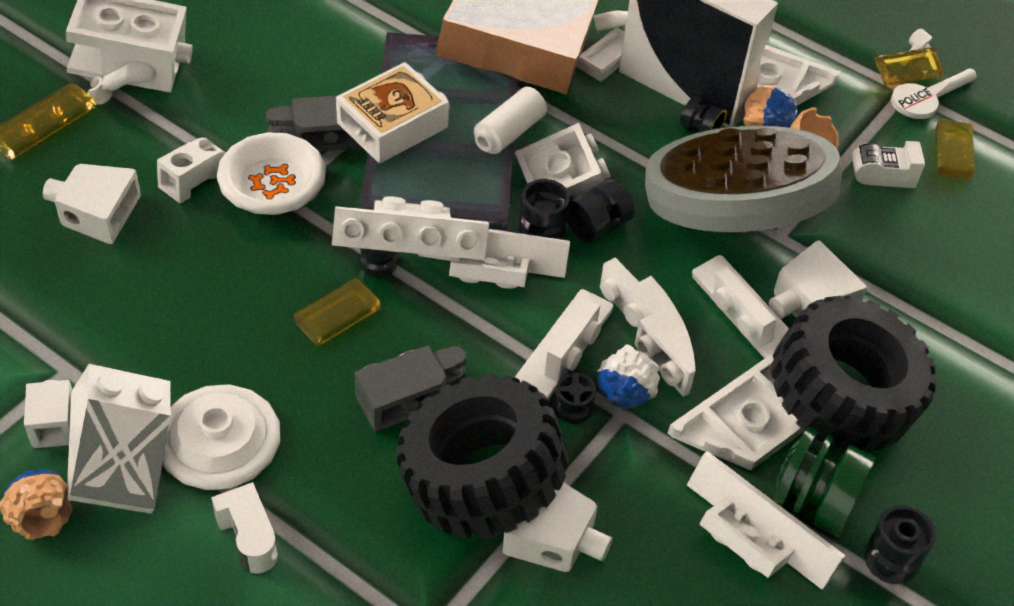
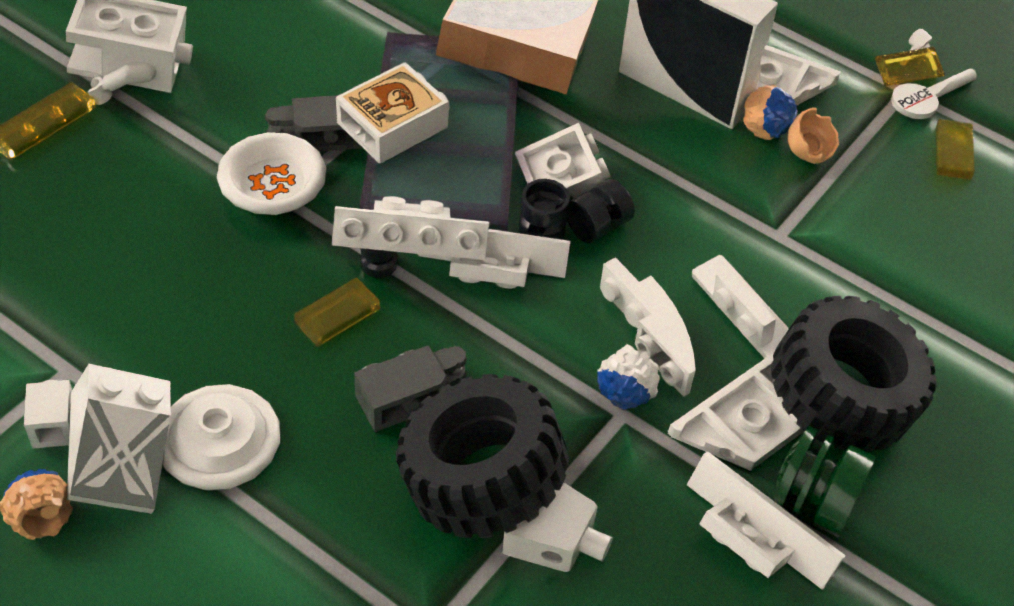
(95, 199): white torso -> none
(188, 167): white leg -> none
(254, 534): white leg -> none
(510, 120): white brick -> none
(565, 342): white bracket -> none
(582, 391): black wheel -> none
(603, 56): white tile -> none
(610, 20): white arm -> none
(702, 116): black wheel -> none
(743, 178): wheel -> none
(813, 277): white torso -> none
(888, 165): white leg -> none
(899, 544): black wheel -> none

